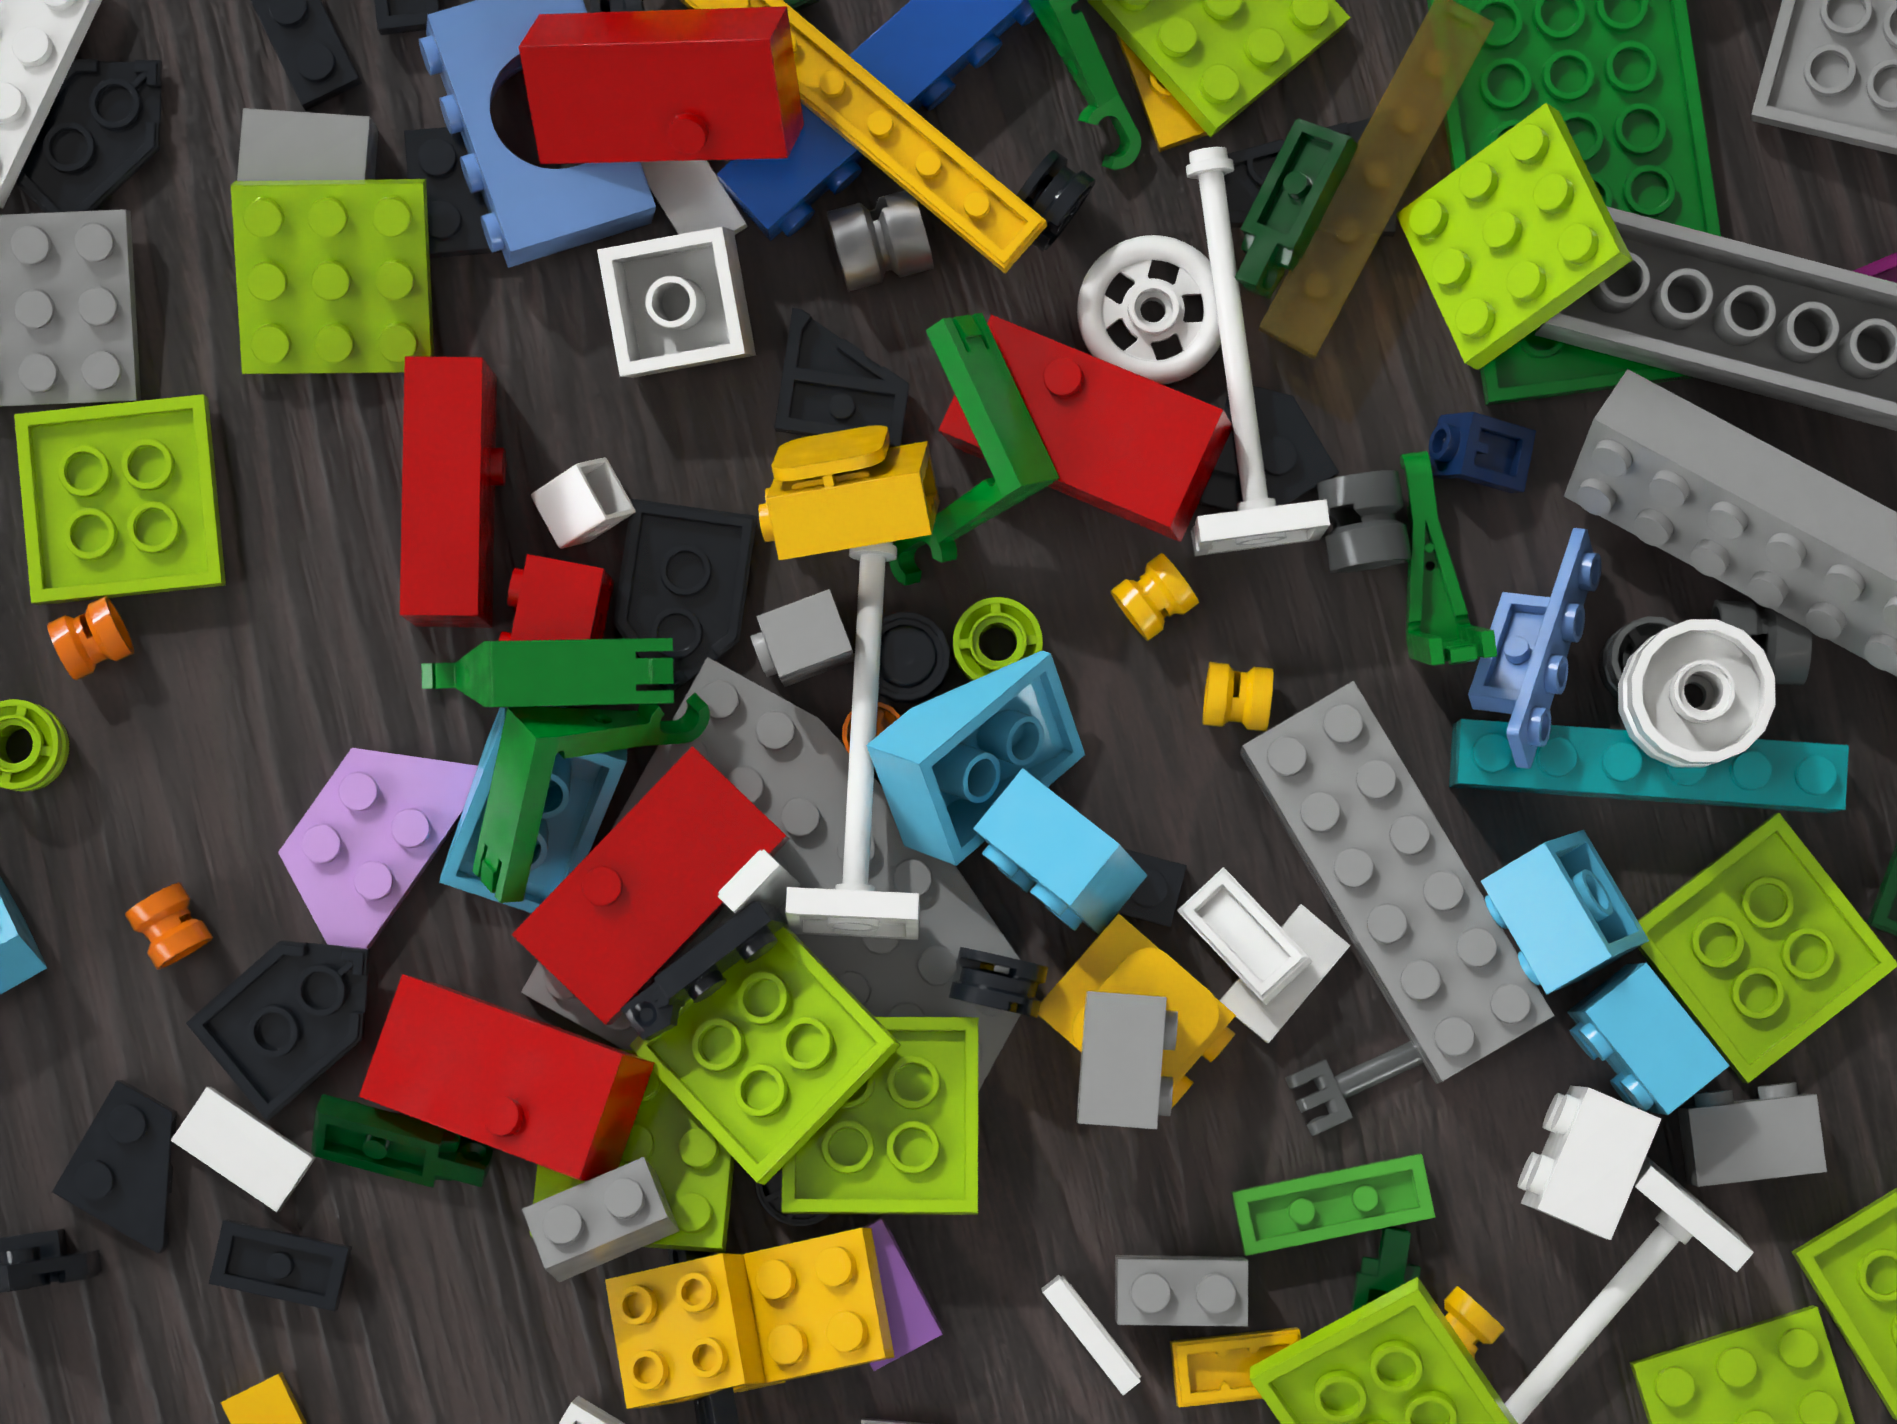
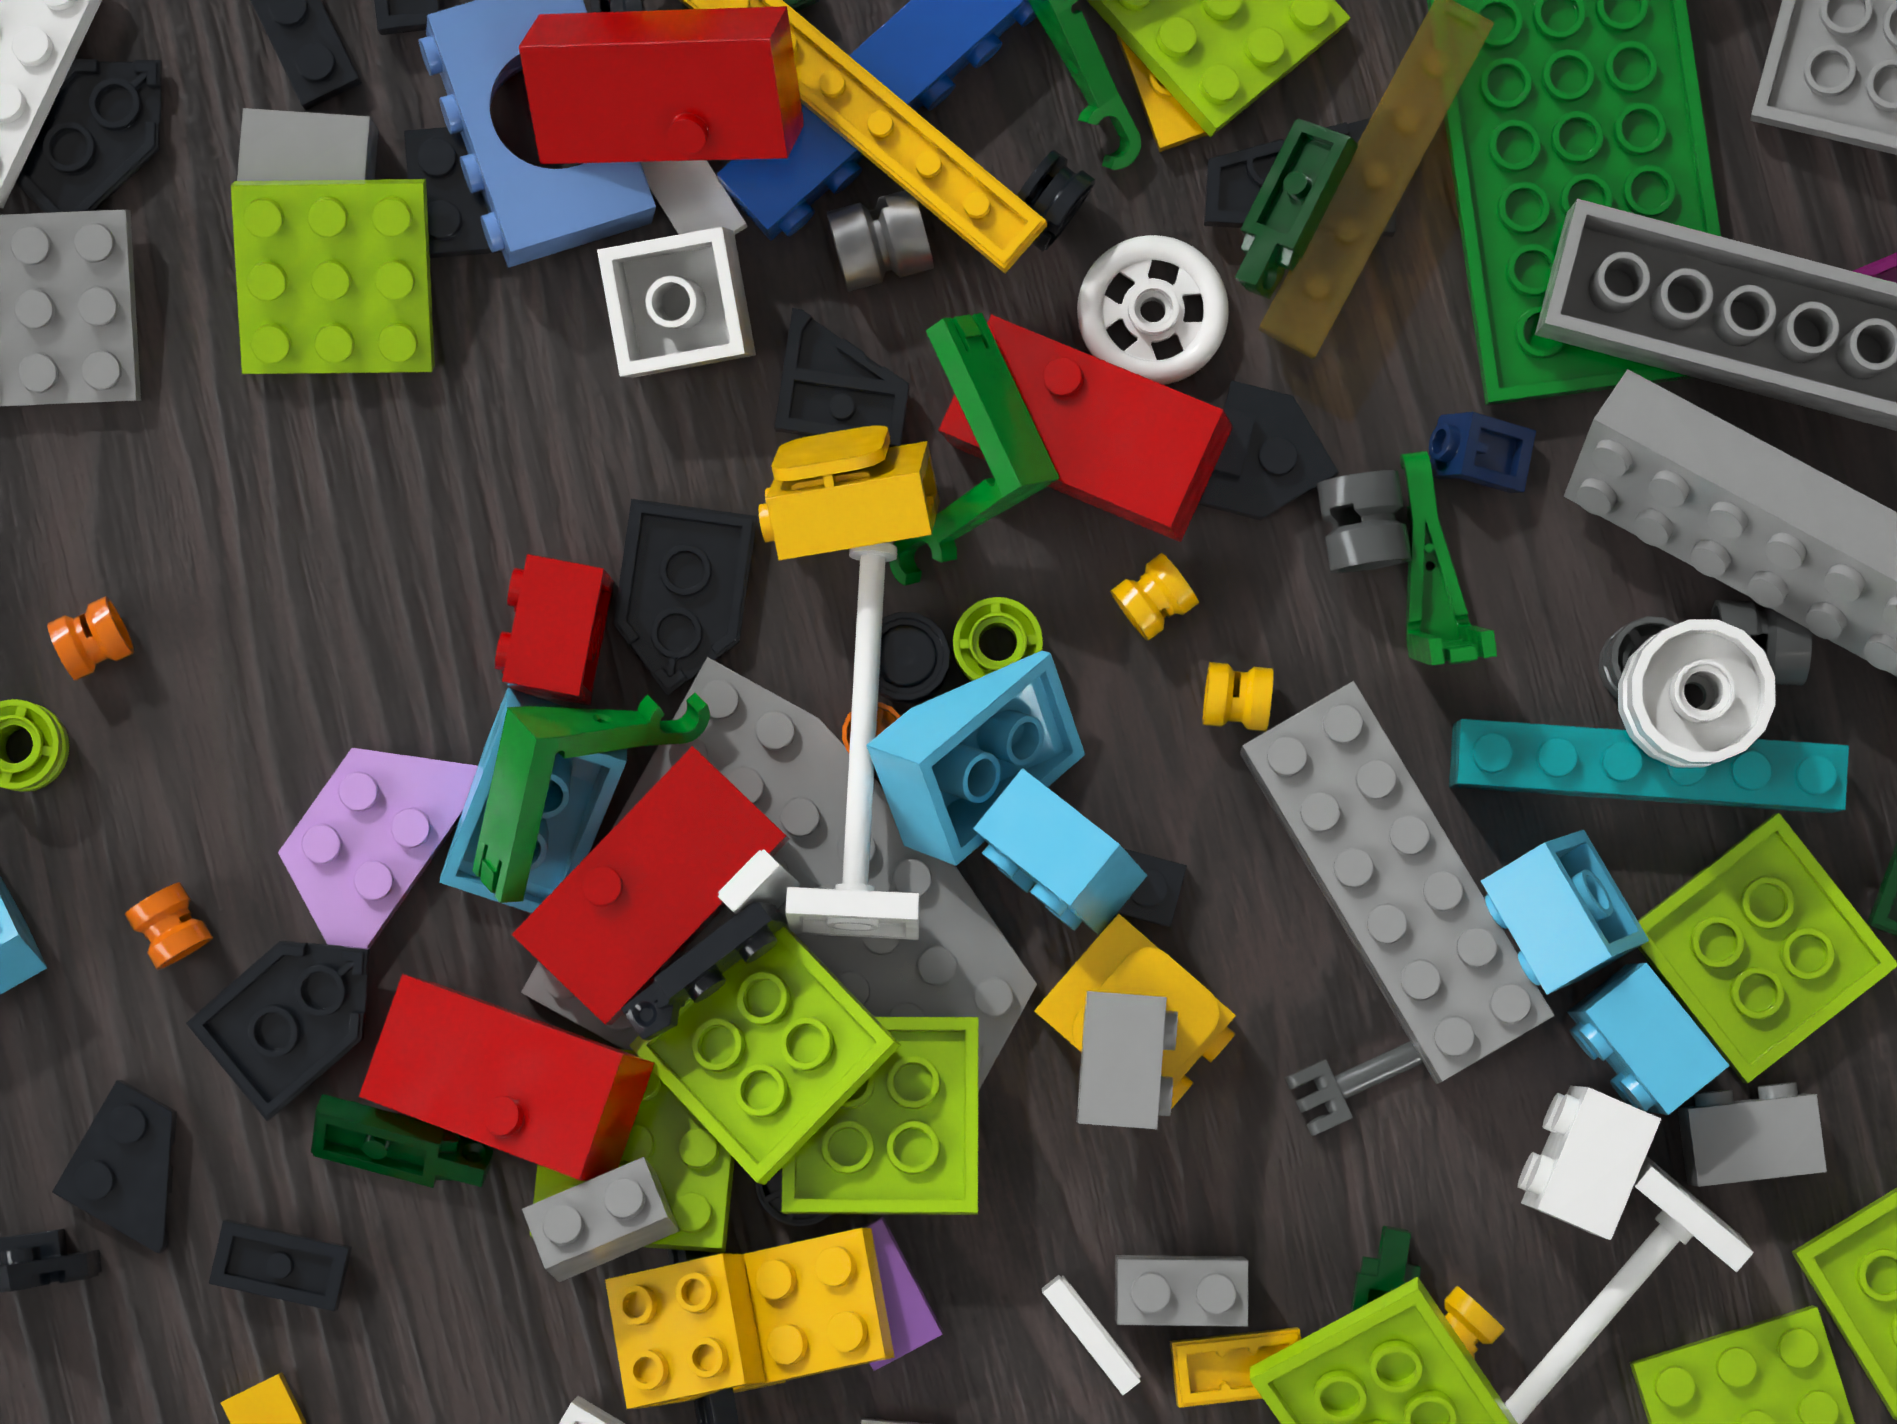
(119, 499): lime plate -> none
(243, 1149): white tile -> none
(449, 491): red brick -> none
(557, 672): green hinge -> none
(582, 502): white piece -> none
(802, 639): light grey brick -> none
(997, 990): black wheel -> none
(1244, 936): white tile -> none
(1257, 518): white tile -> none
(1324, 950): white tile -> none
(1333, 1204): bright green plate -> none
(1513, 237): lime plate -> none
(1533, 650): medium blue bracket -> none

